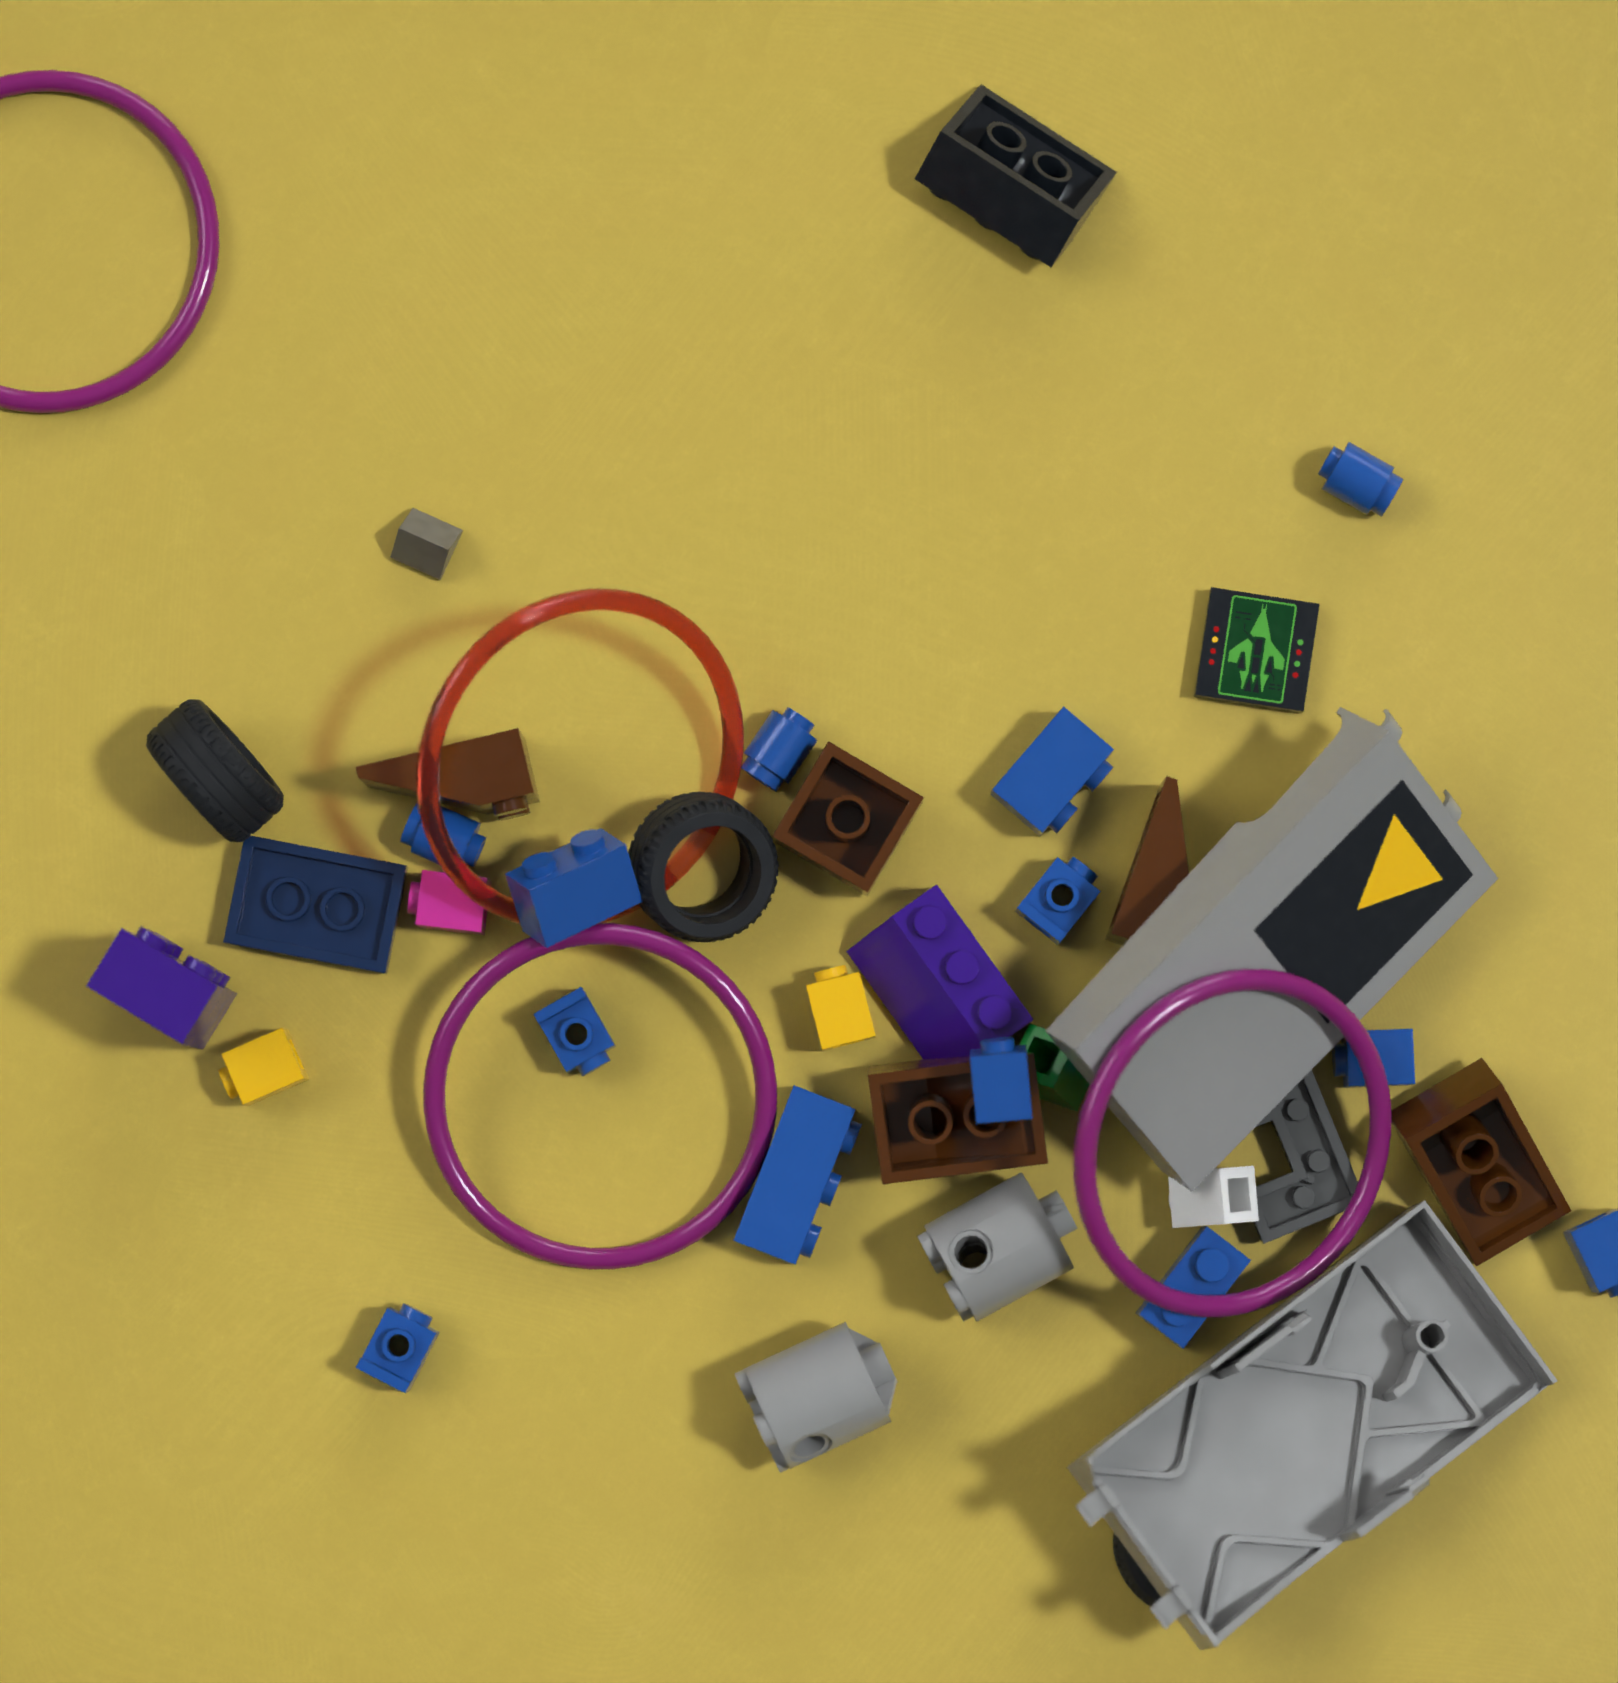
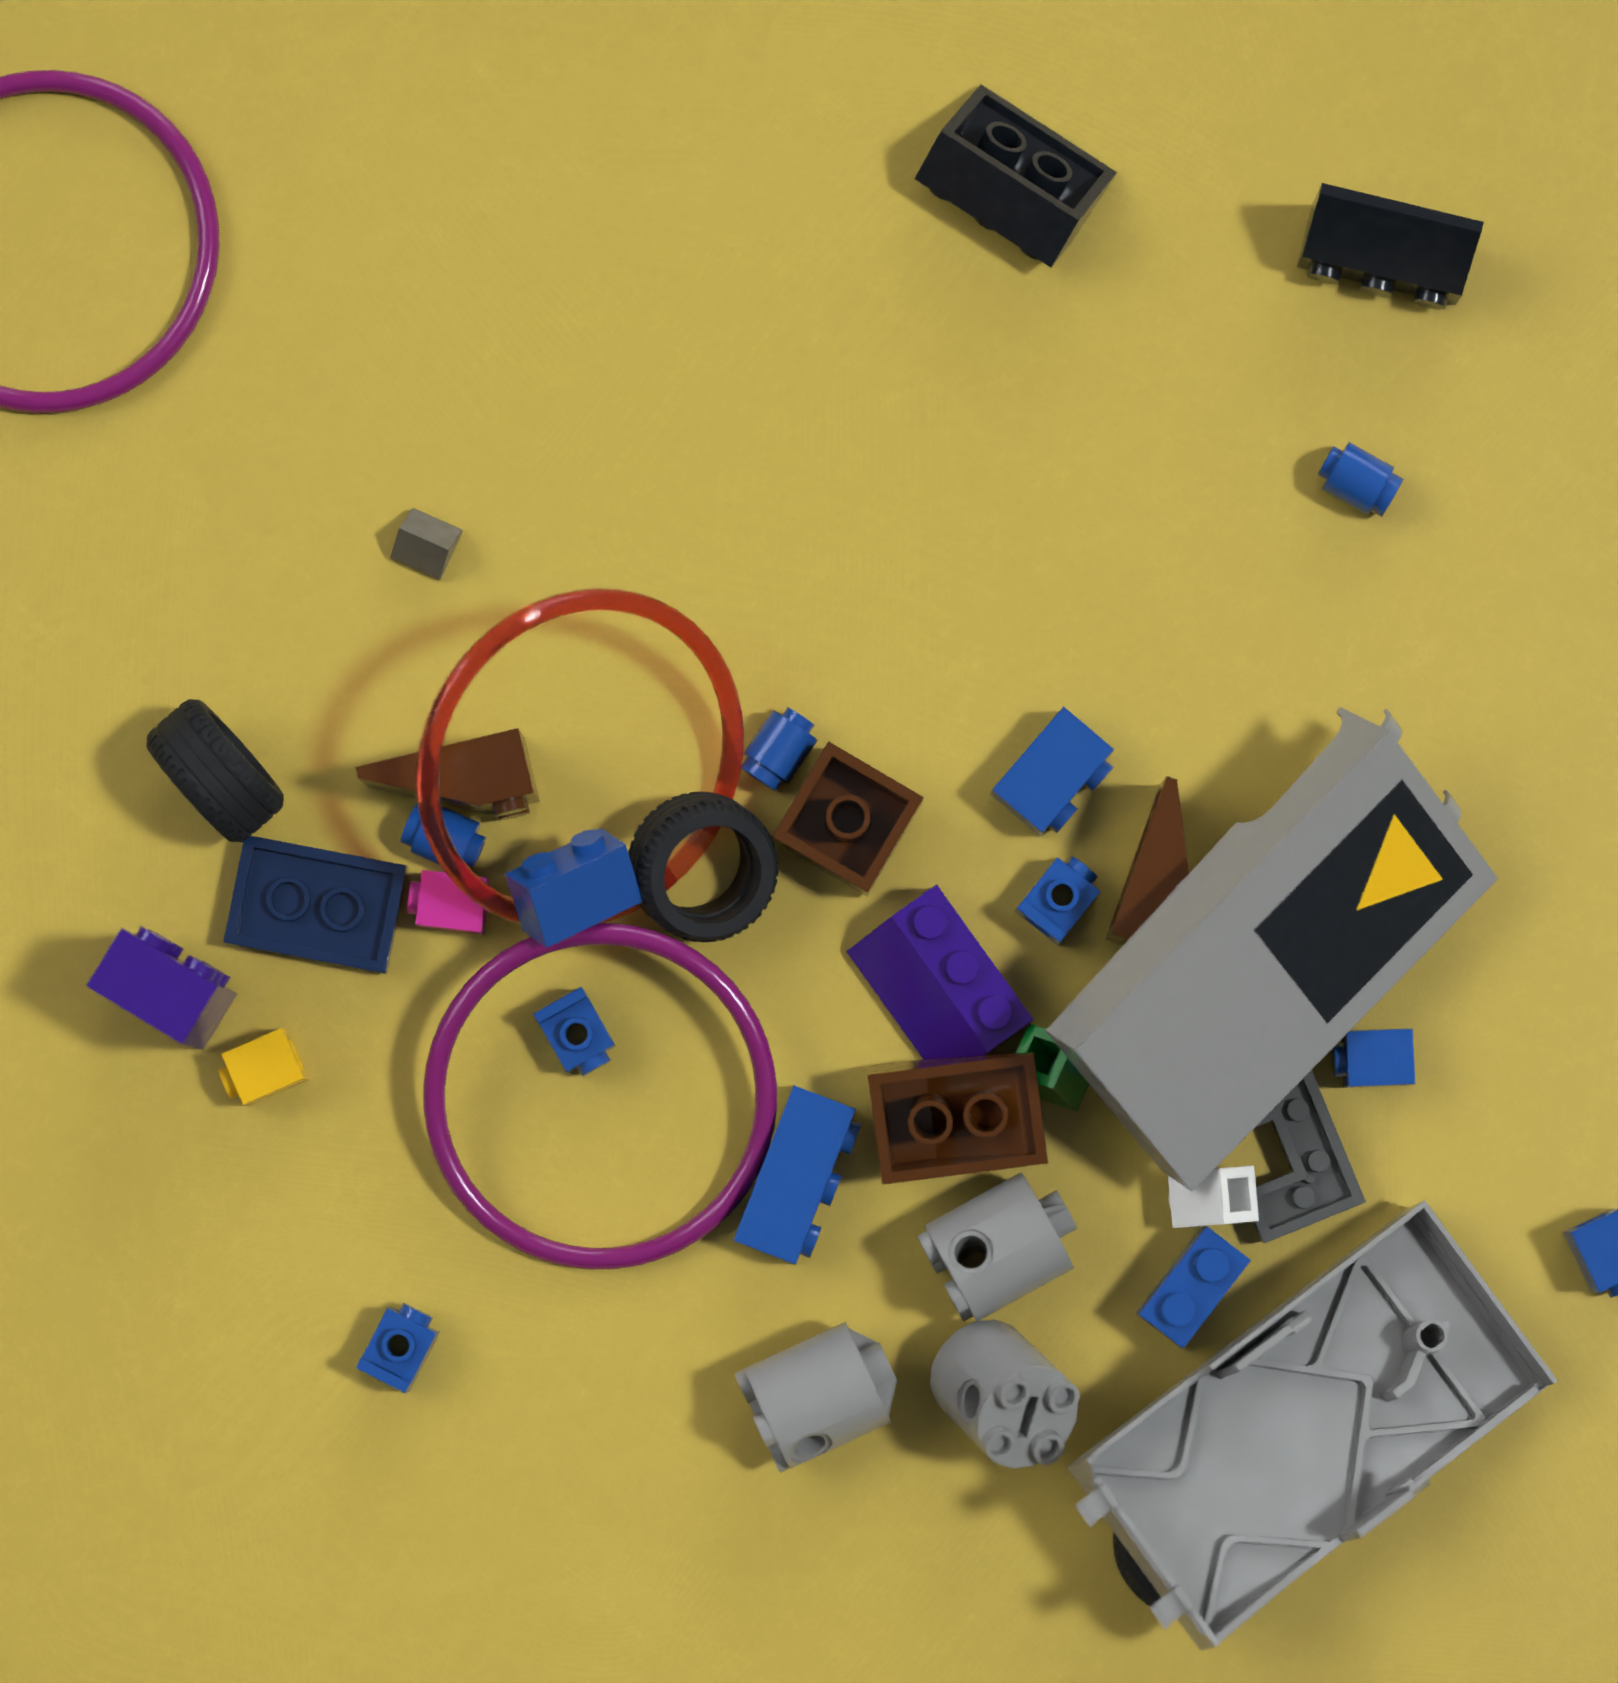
(840, 1008): yellow brick -> none
(1000, 1081): blue brick -> none
(1004, 1394): none -> light grey cylinder
(1106, 1080): magenta piece -> none
(1256, 650): tile -> none
(1388, 246): none -> black slope
(1479, 1161): reddish brown slope -> none

